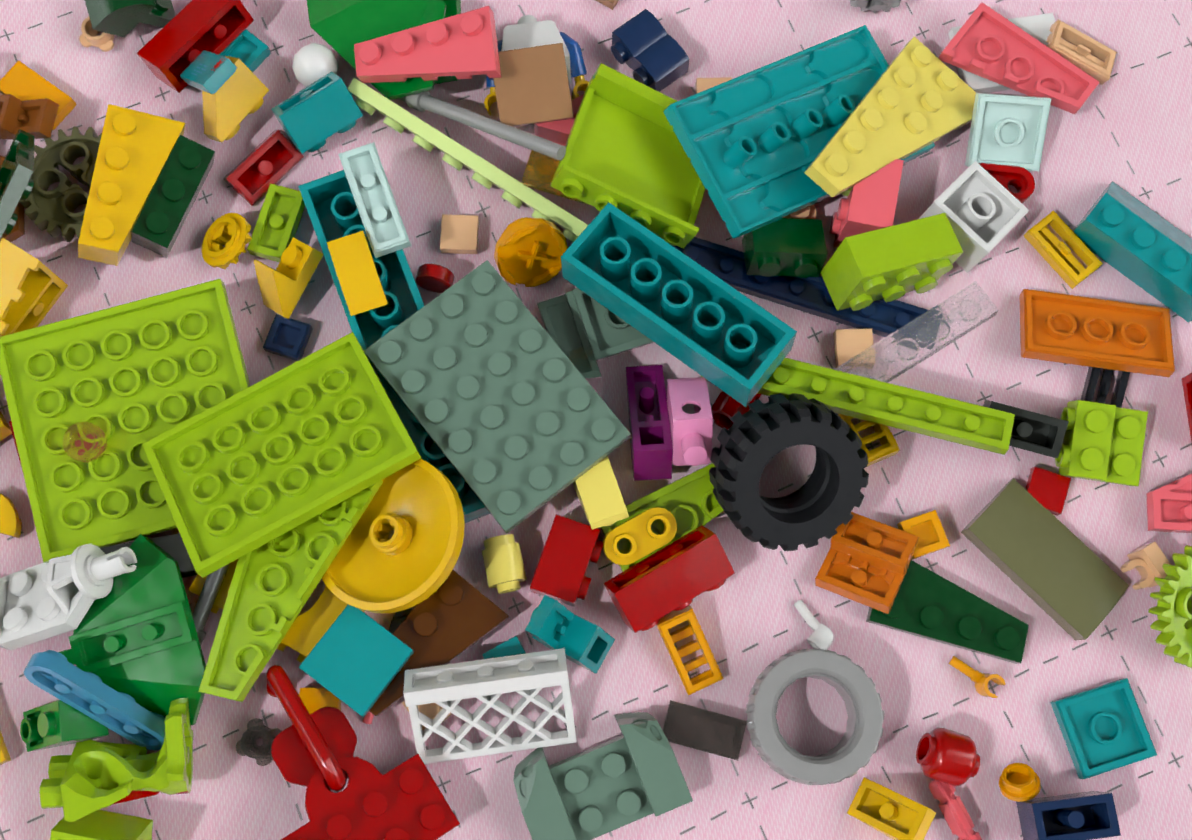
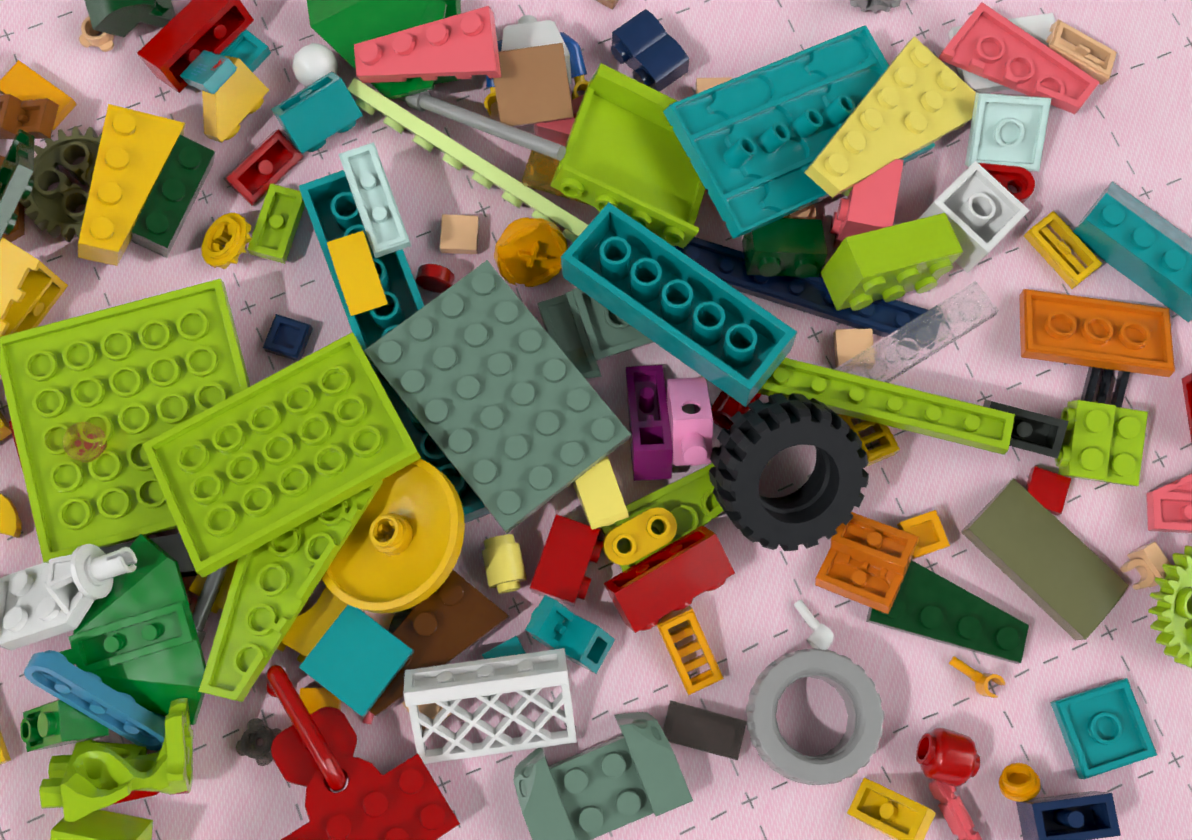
(286, 284): yellow slope -> none

